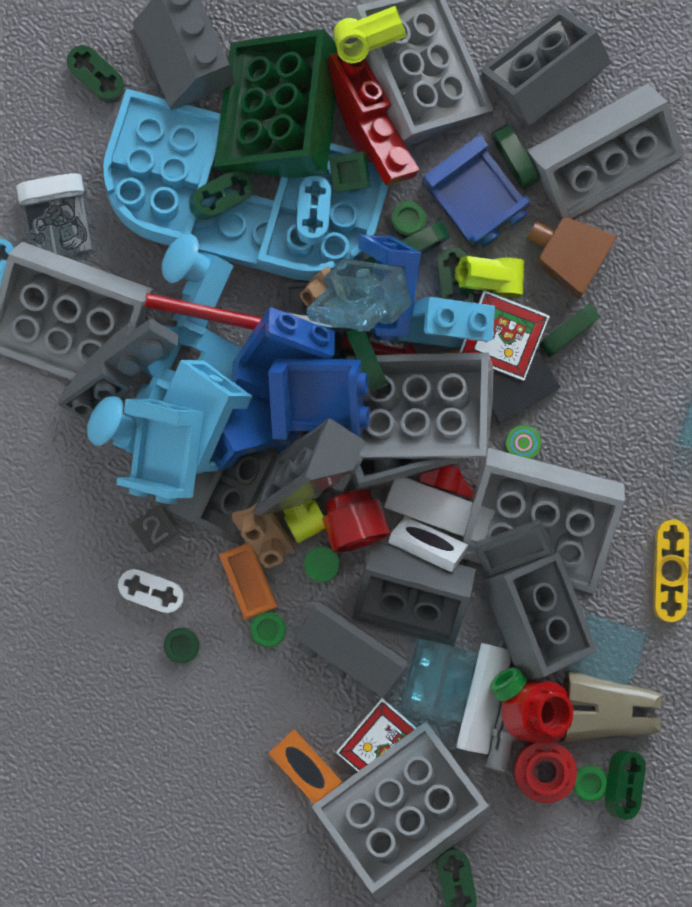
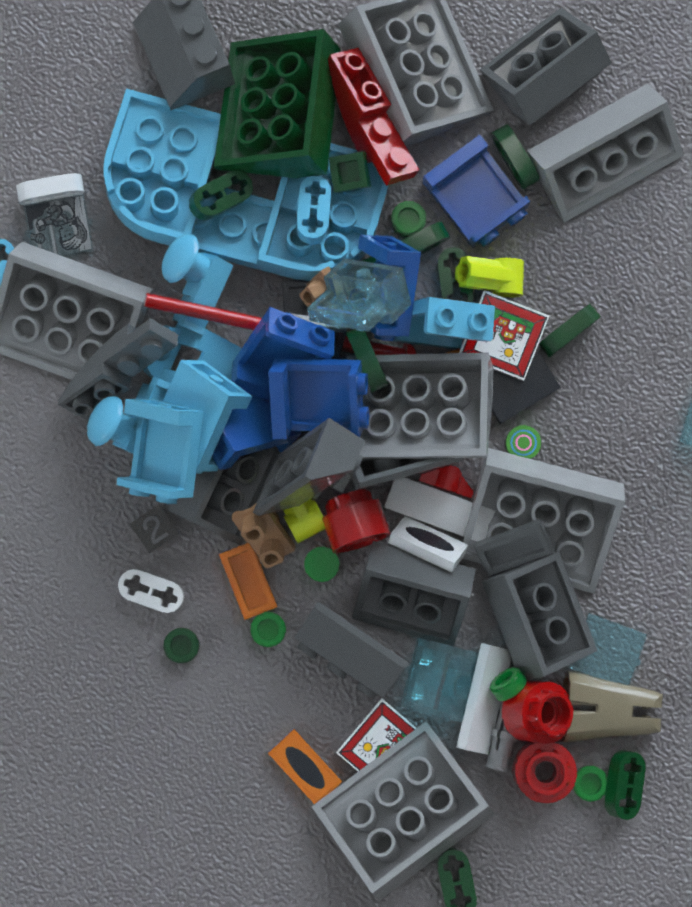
(100, 67): dark green beam -> none
(371, 34): neon yellow piece -> none
(571, 252): dark orange torso -> none
(683, 561): yellow beam -> none

